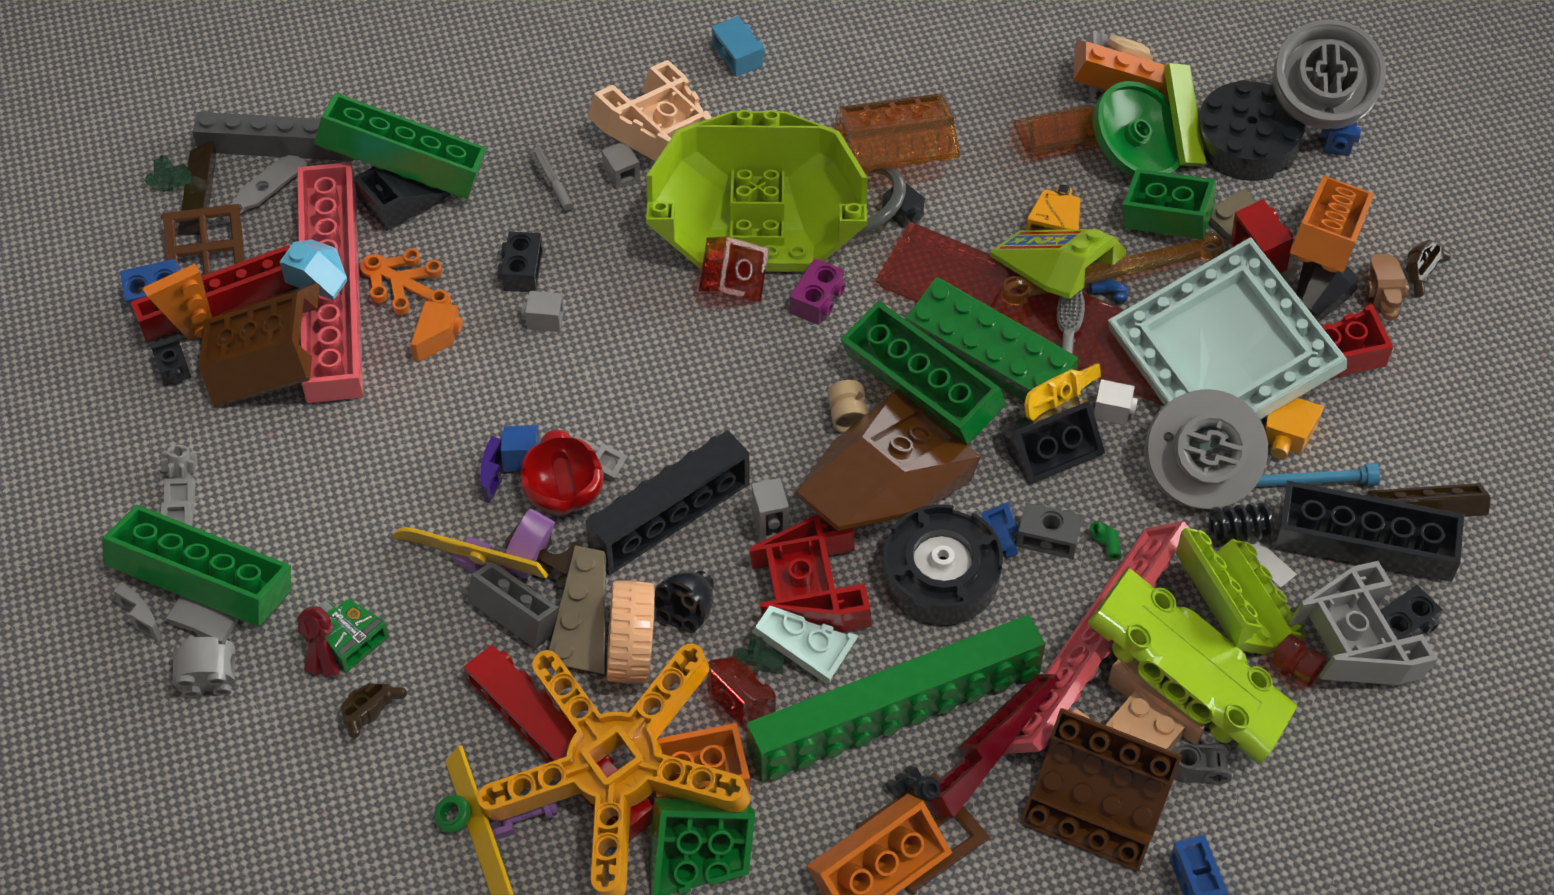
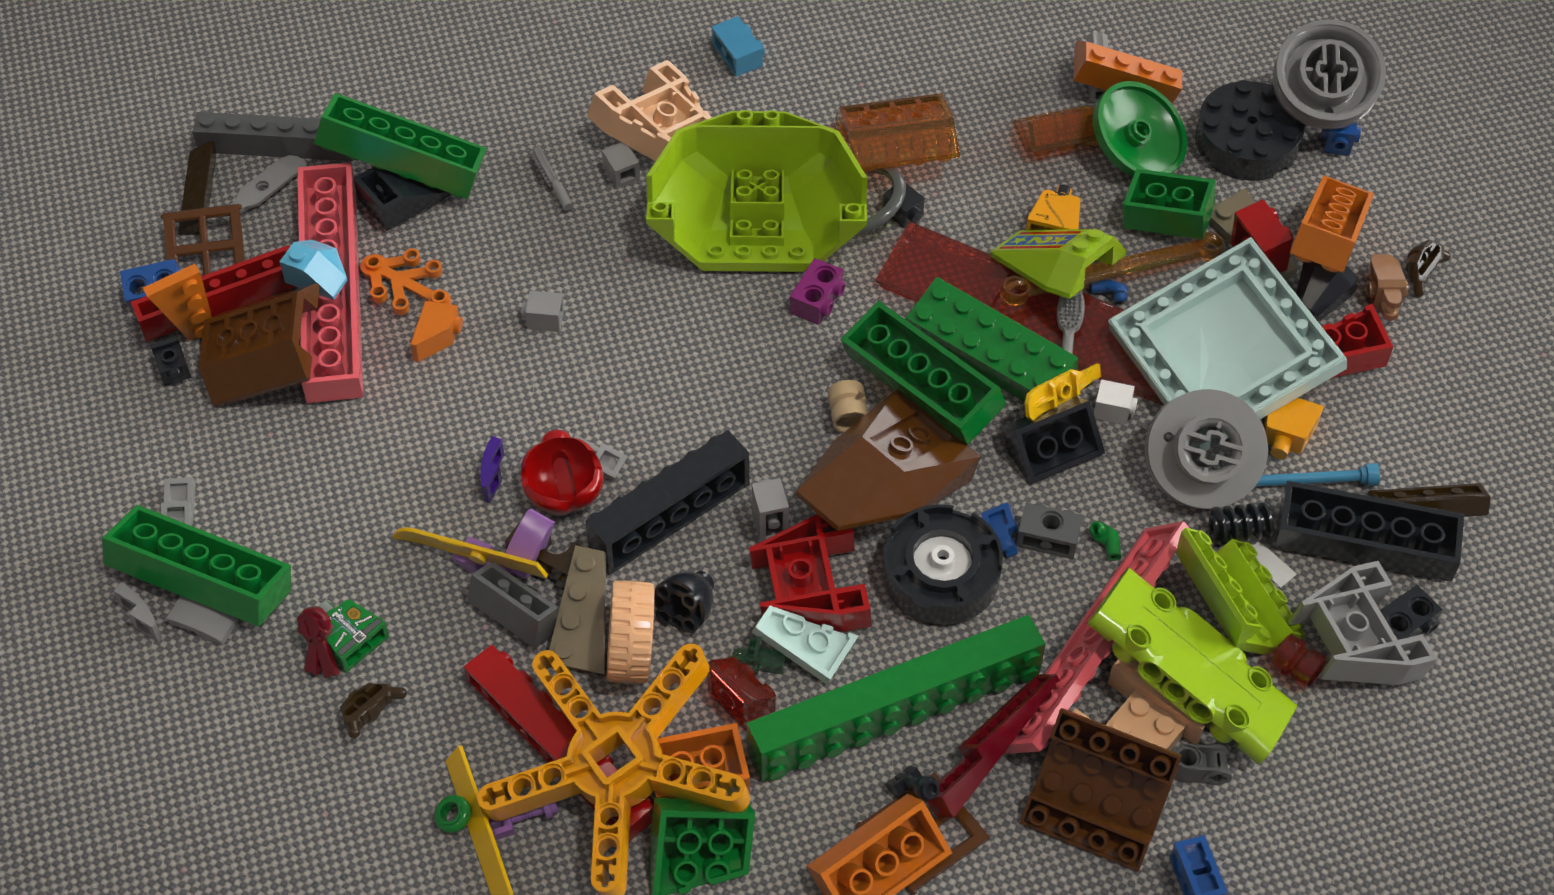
(167, 175): clear green piece -> none
(178, 462): light grey gear -> none
(203, 666): light grey brick -> none
(515, 444): blue brick -> none
(521, 261): black brick -> none
(733, 269): clear red slope -> none
(1130, 47): tan arm -> none
(1184, 115): lime tile -> none

